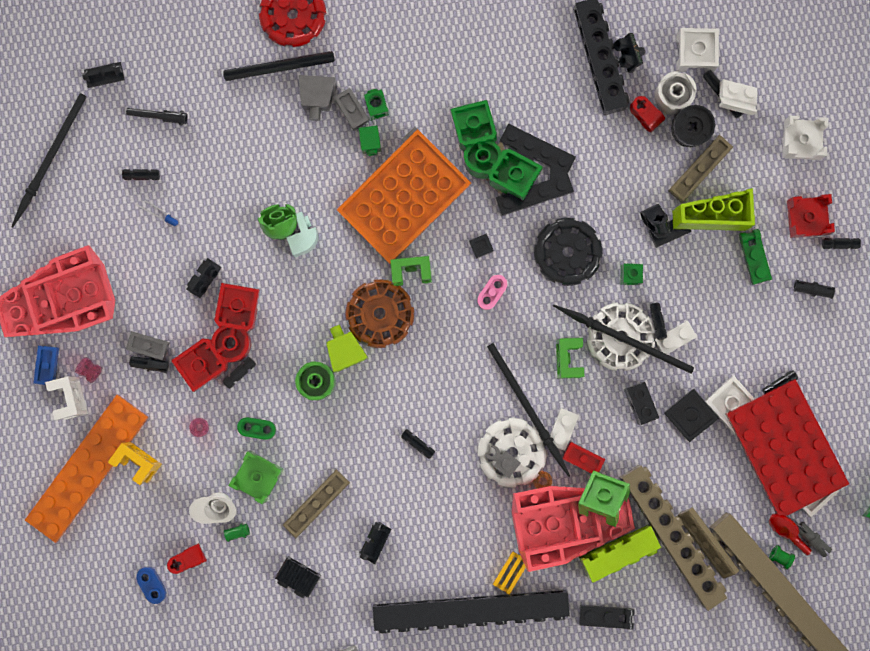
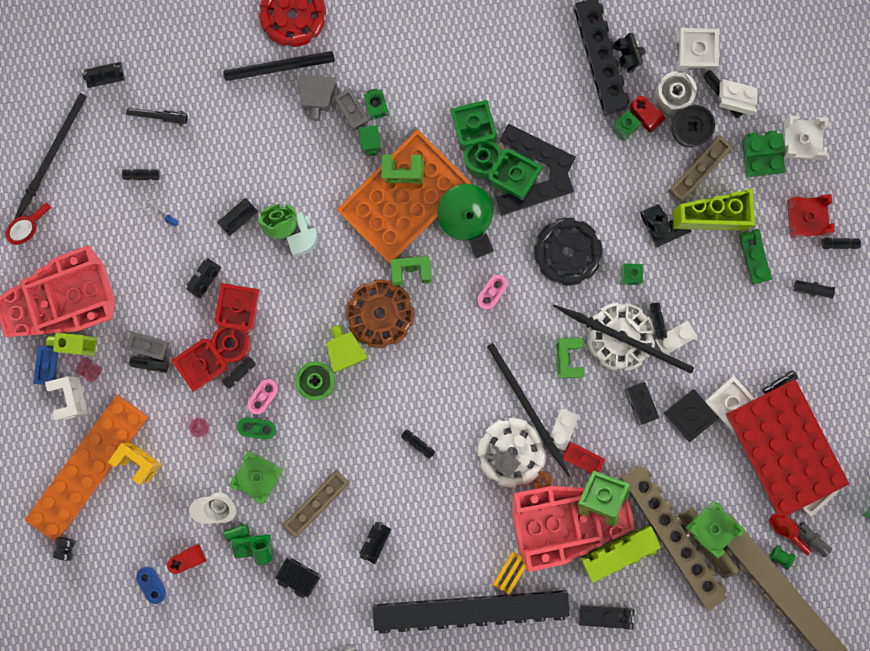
(24, 227): none -> red piece
(64, 549): none -> black wheel
(72, 344): none -> lime torso
(237, 216): none -> black hinge
(257, 546): none -> green plate
(263, 396): none -> bright pink plate
(402, 175): none -> bright green panel
(455, 206): none -> green dish
(626, 125): none -> green brick
(714, 529): none -> bright green panel
(763, 154): none -> green plate

